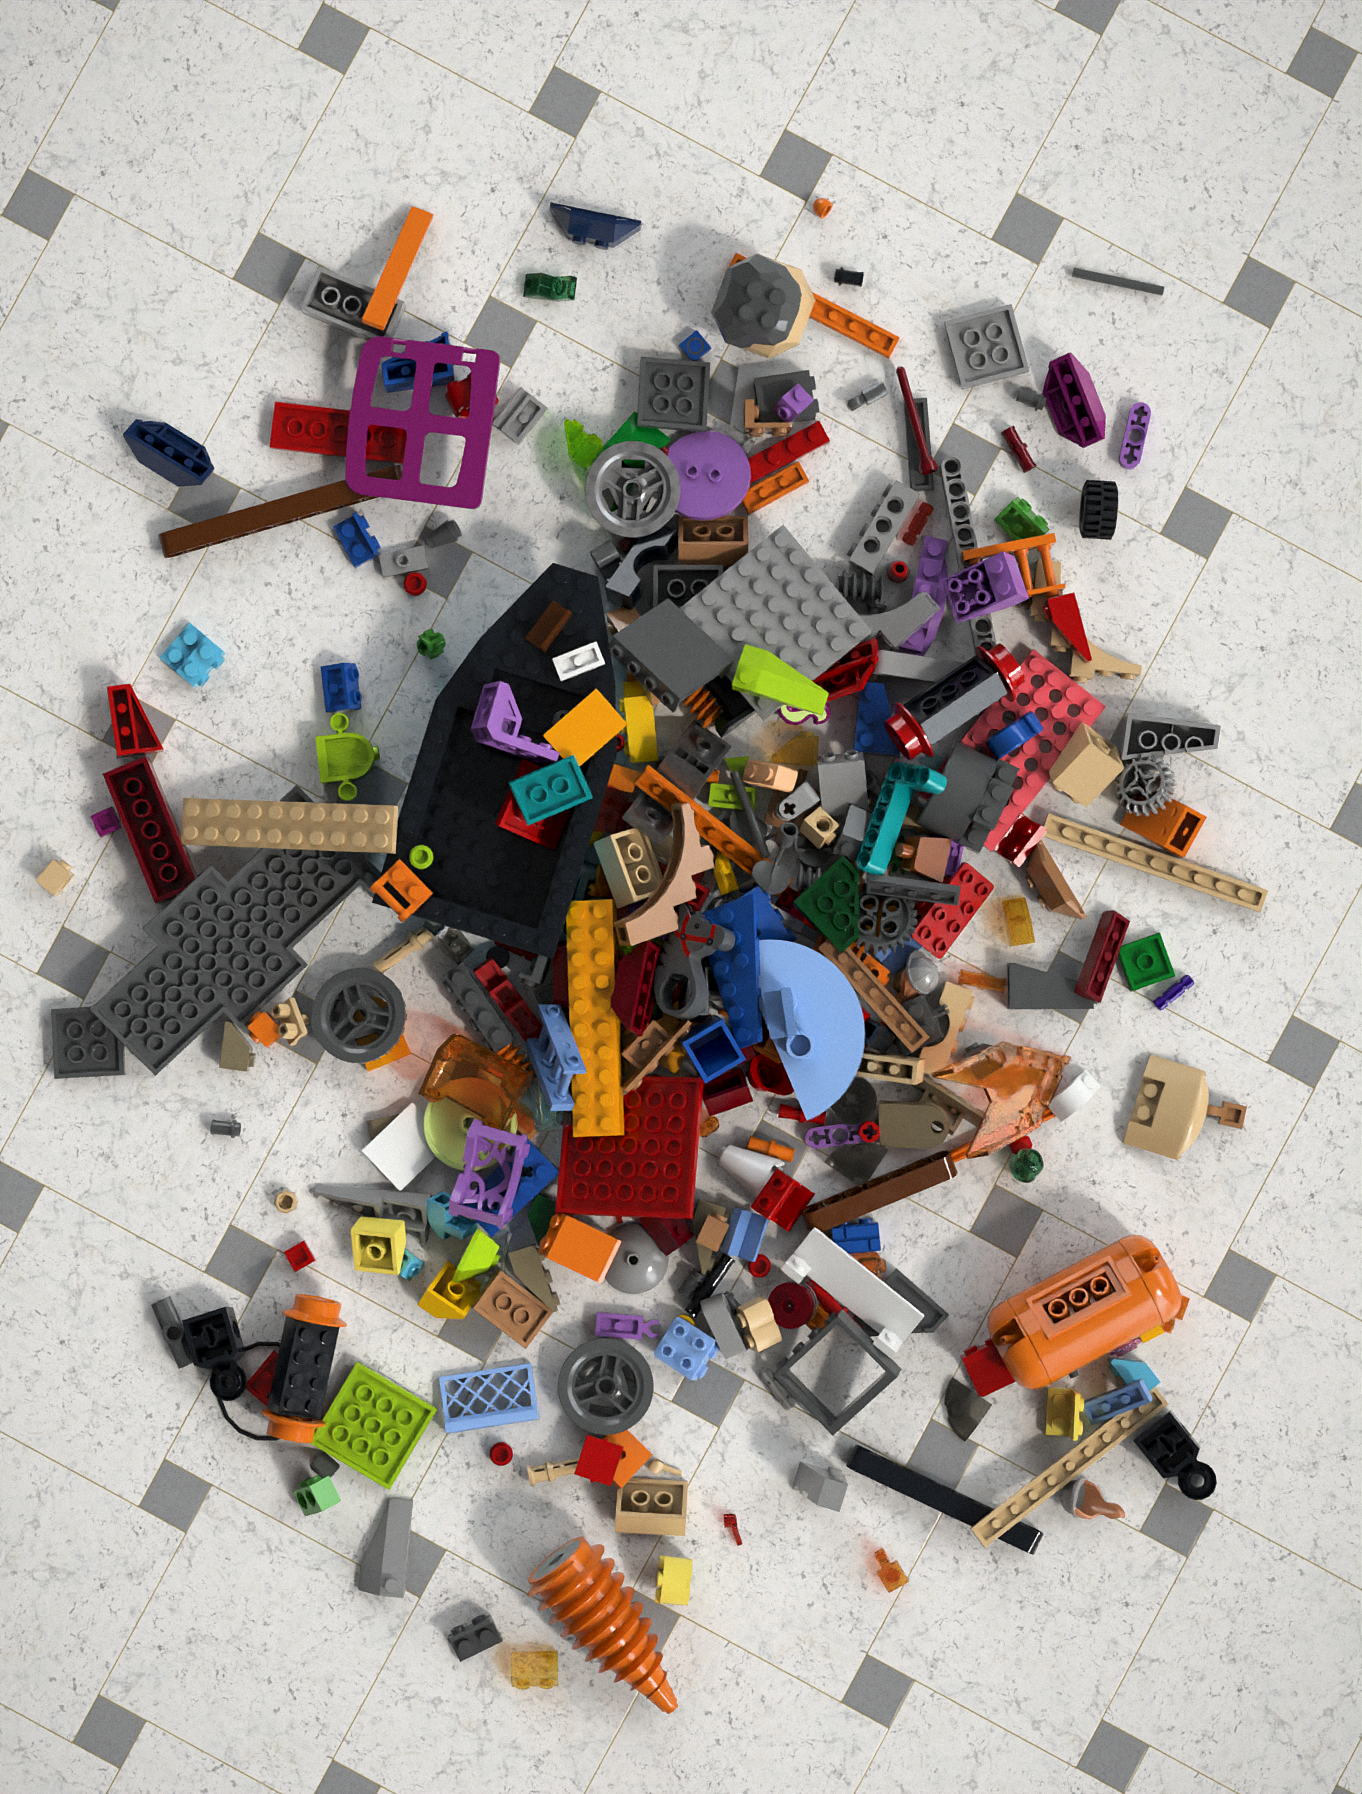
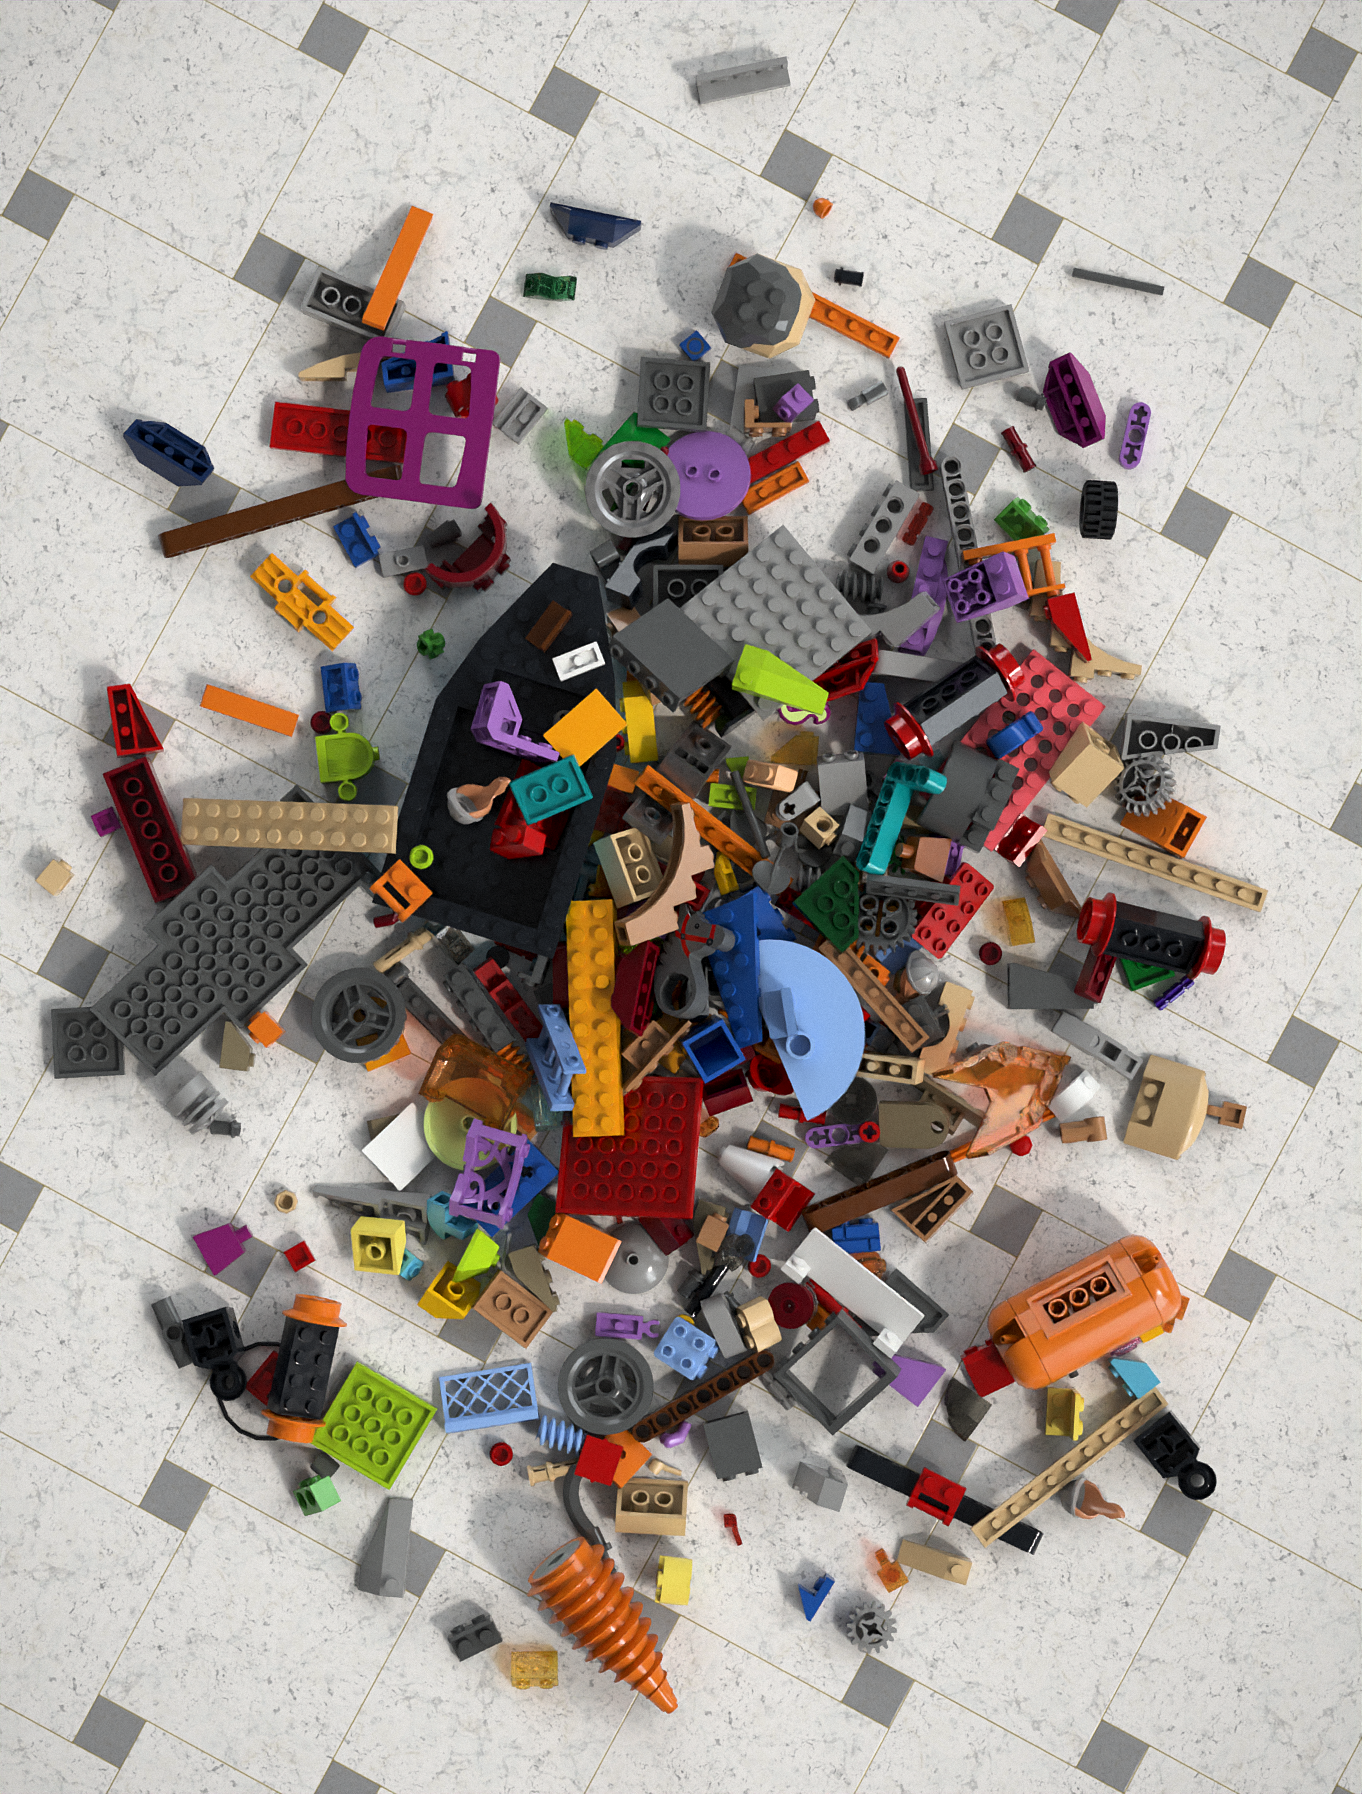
(193, 656): medium azure plate -> none
(197, 1104): none -> light grey wheel
(222, 1245): none -> magenta torso
(249, 710): none -> orange slope
(292, 1022): tan hips -> none
(299, 608): none -> light orange piece
(321, 722): none -> dark red plate
(333, 369): none -> tan slope
(385, 920): none -> dark red arm
(399, 973): none -> dark grey pin
(427, 1012): none -> dark grey tile
(474, 801): none -> piece
(480, 561): none -> dark red piece
(517, 841): none -> red brick
(561, 1435): none -> light blue piece
(578, 1516): none -> dark grey sword
(676, 1438): none -> medium lavender arm
(697, 1405): none -> reddish brown beam
(732, 1446): none -> dark grey brick
(734, 1250): none -> clear smoke plate
(743, 80): none -> light grey fence
(812, 1601): none -> blue slope
(876, 1617): none -> light grey gear
(915, 1377): none -> medium lavender slope
(933, 1208): none -> medium nougat wedge
(935, 1562): none -> tan slope
(940, 1489): none -> red plate
(981, 981): clear orange pin -> none
(990, 953): none -> dark red plate
(1026, 1165): clear green head -> none
(1088, 1130): none -> medium nougat piece
(1097, 1045): none -> light grey slope
(1117, 1401): medium blue plate -> none
(1151, 936): none -> black brick

